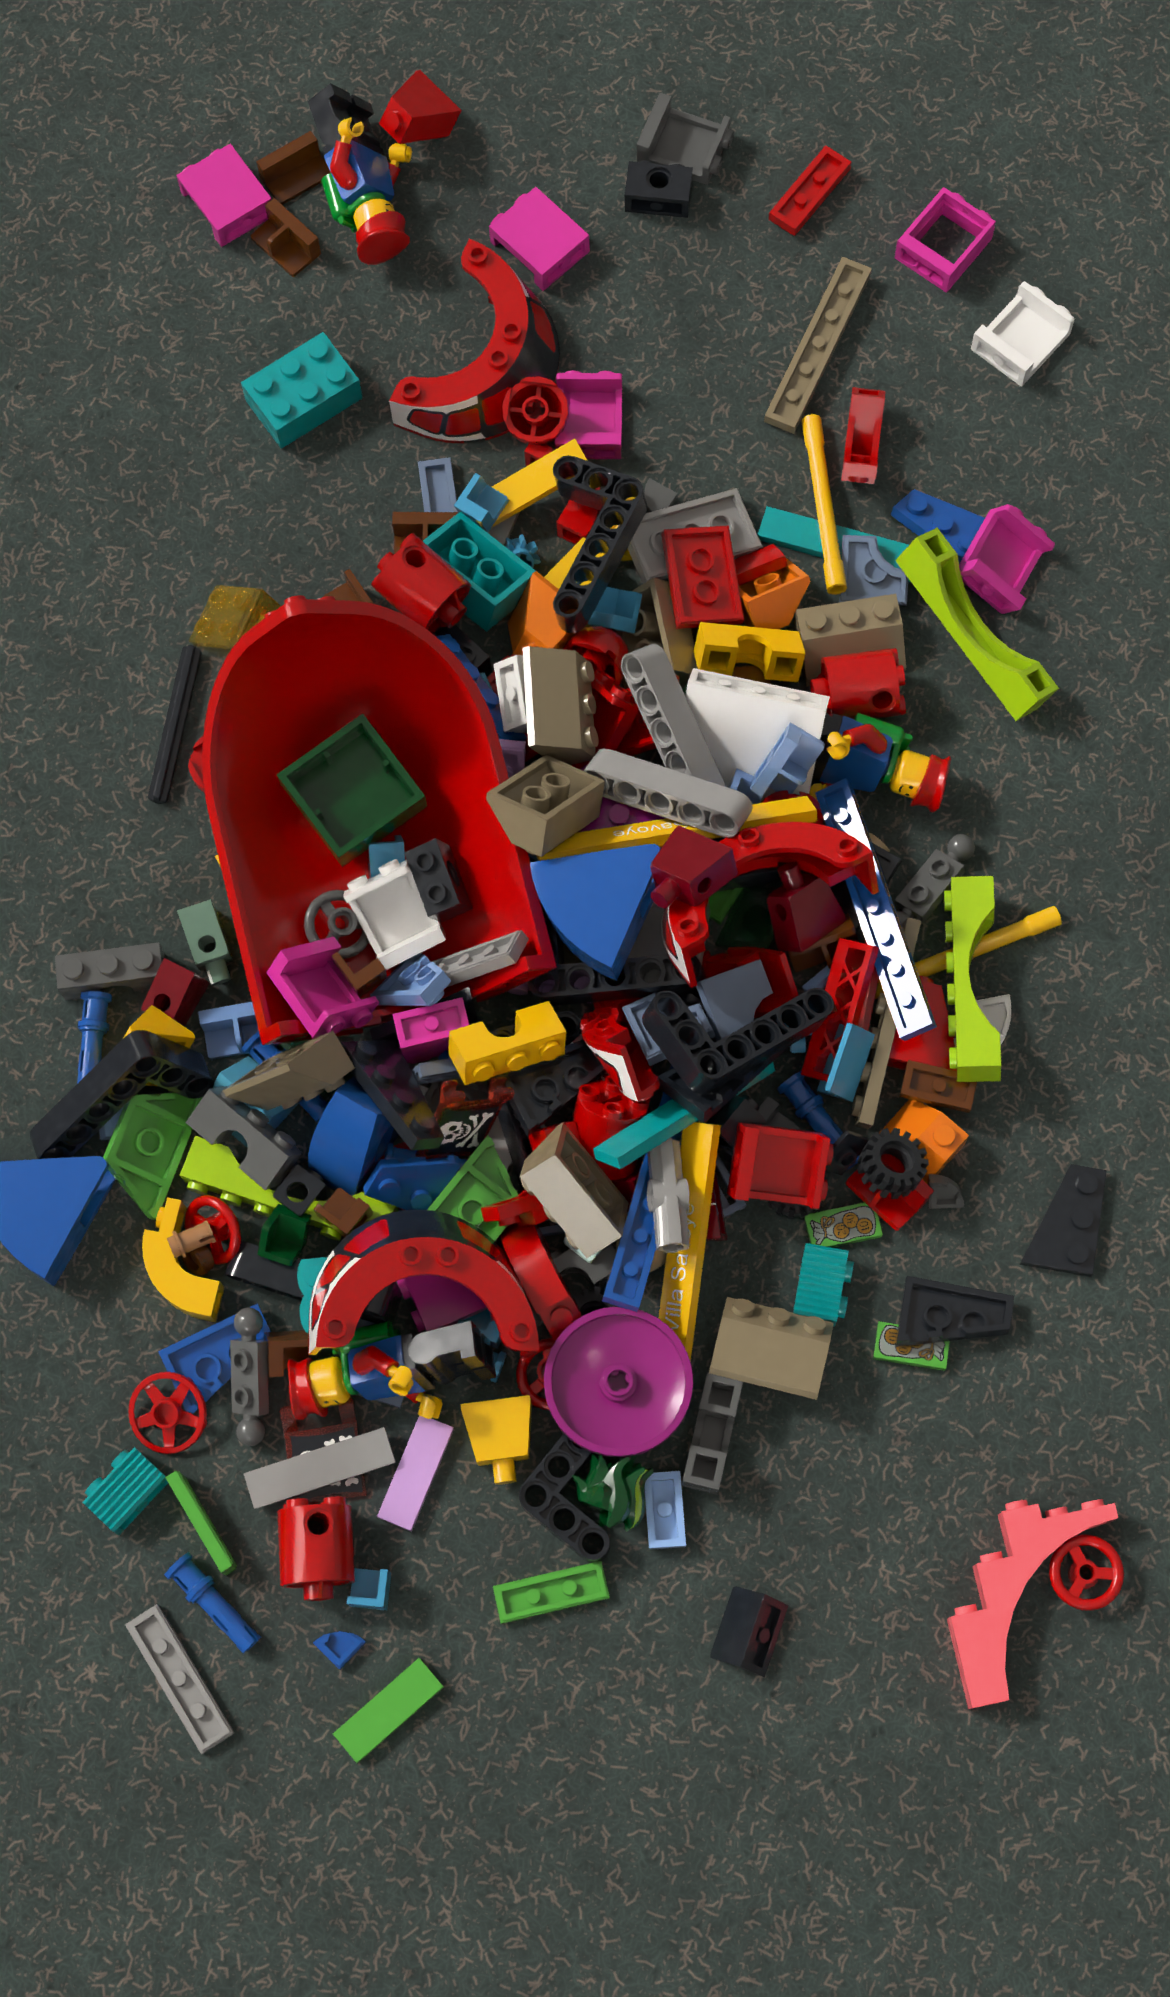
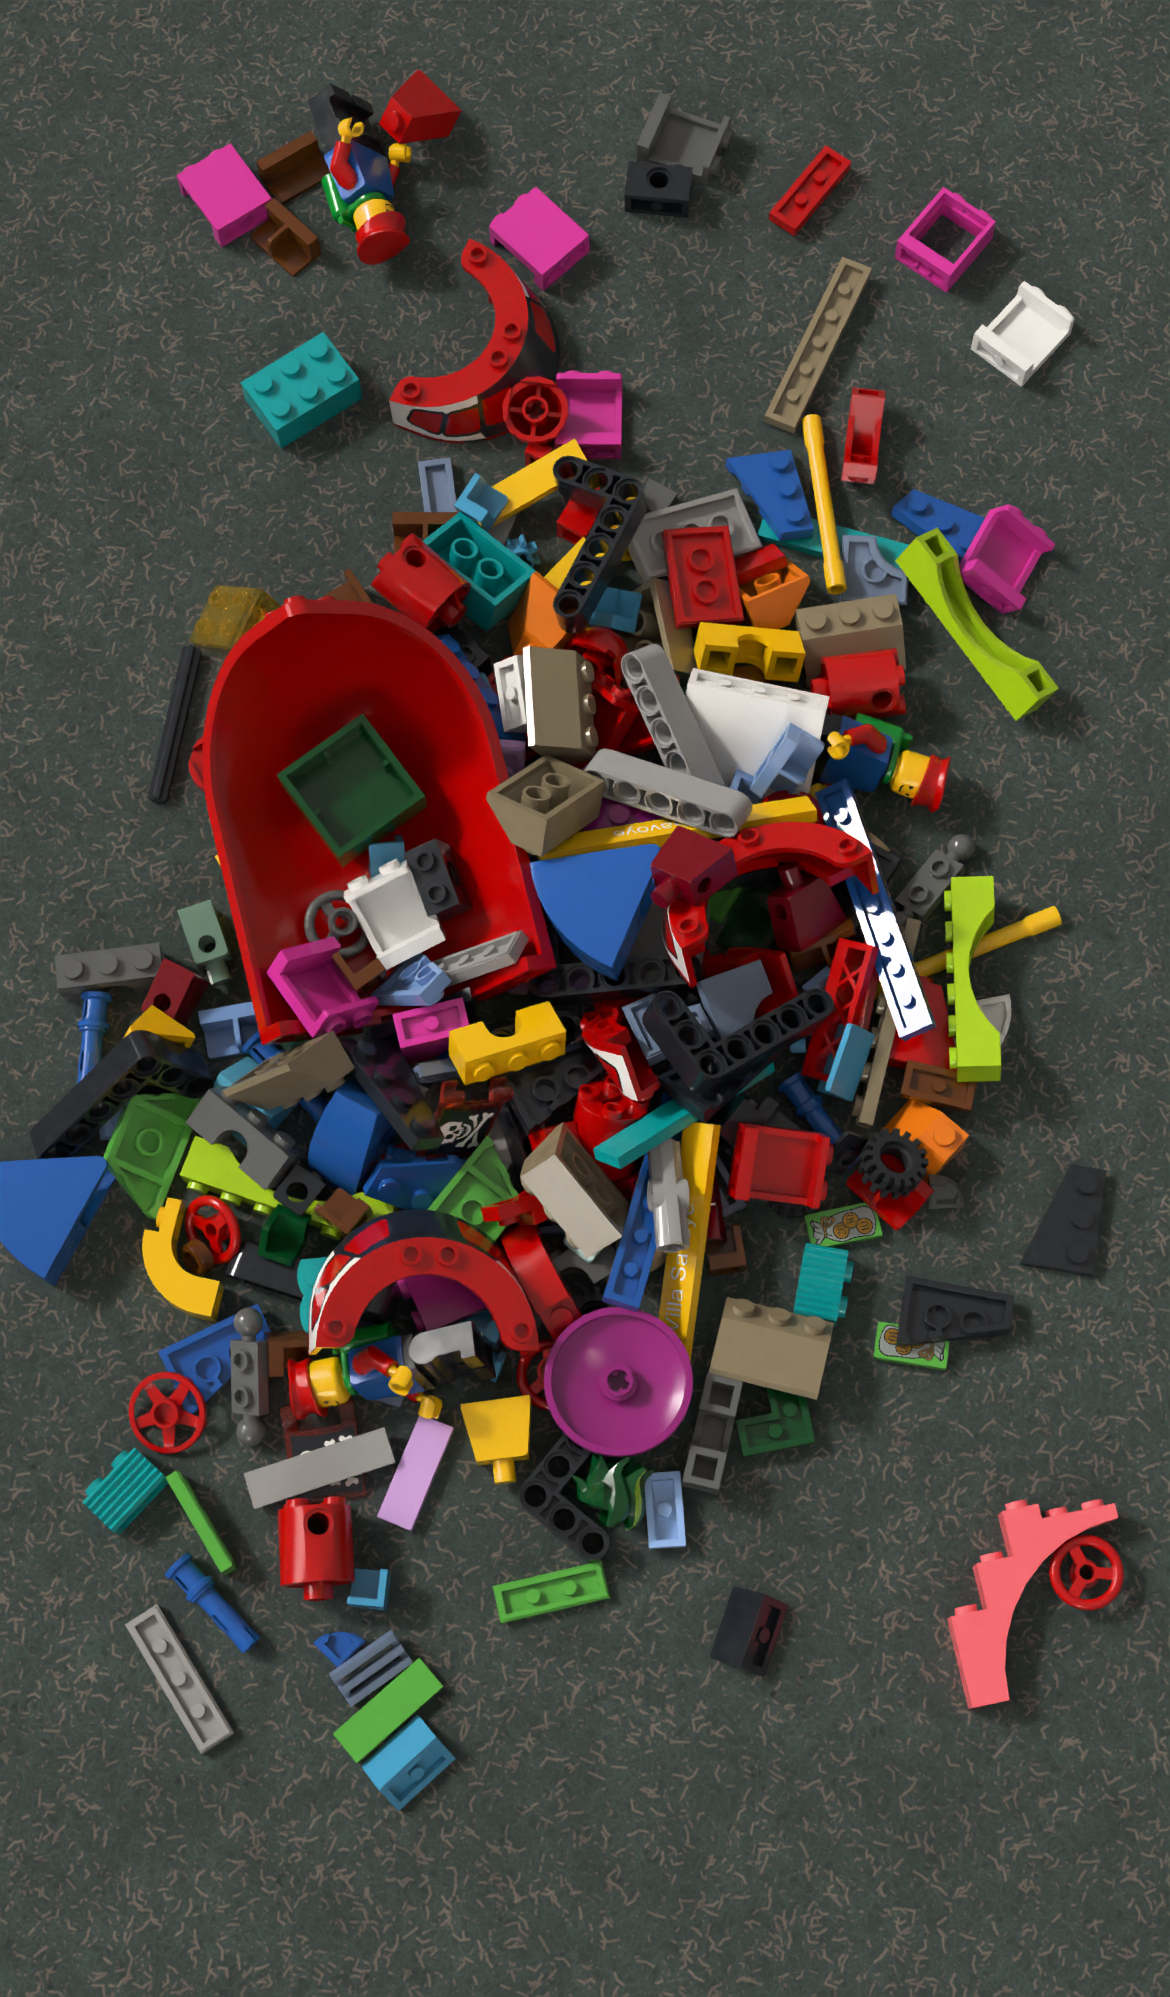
(190, 1239): medium nougat pin -> none
(378, 1679): none -> sand blue tile
(407, 1762): none -> dark azure panel
(728, 1255): none -> reddish brown panel
(776, 490): none -> blue wing
(782, 1429): none -> dark green plate

